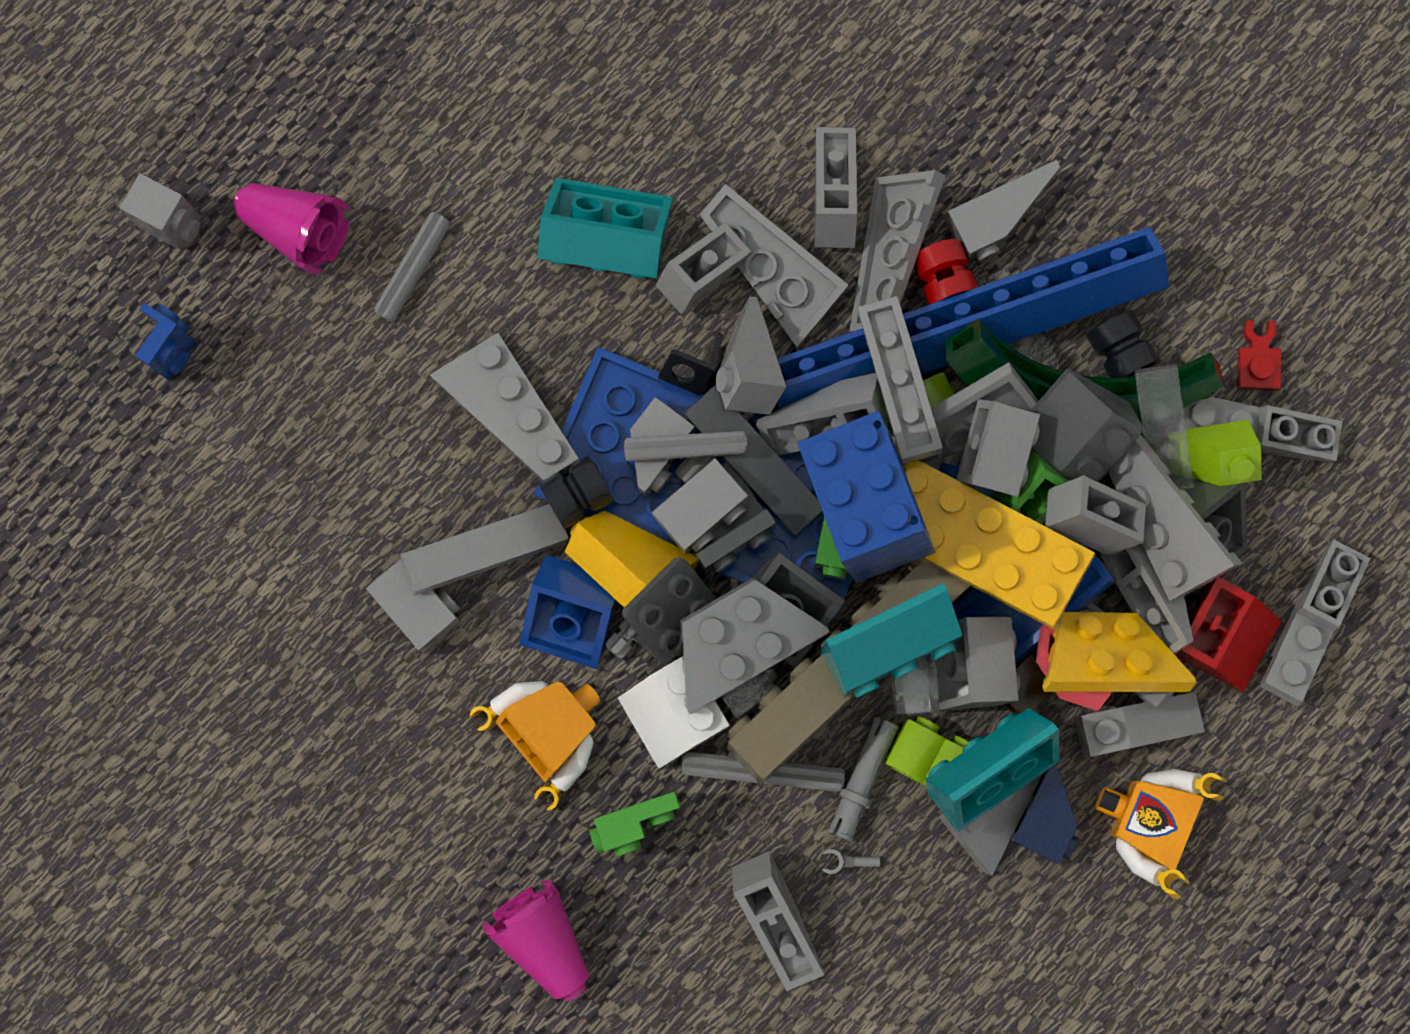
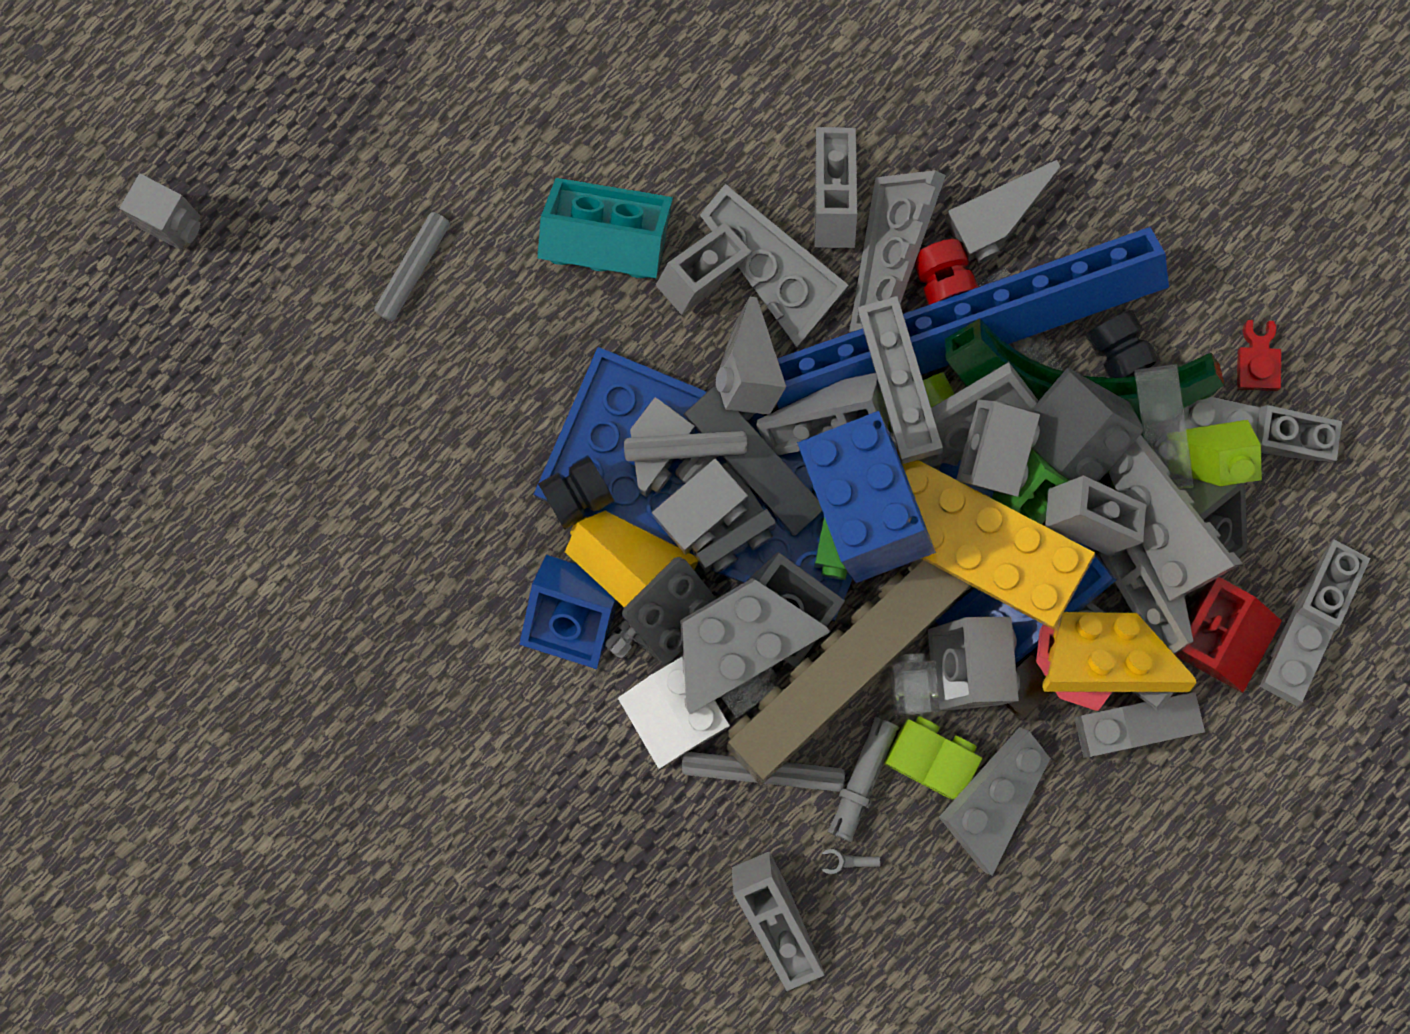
(167, 344): blue bracket -> none
(295, 222): dark pink cone -> none
(420, 617): light grey brick -> none
(483, 549): light grey tile -> none
(502, 399): light grey wing -> none
(541, 941): dark pink cone -> none
(547, 729): light orange torso -> none
(625, 827): bright green plate -> none
(704, 370): black bracket -> none
(893, 642): teal slope -> none
(994, 767): teal slope -> none
(1048, 821): dark blue slope -> none
(1157, 821): torso -> none

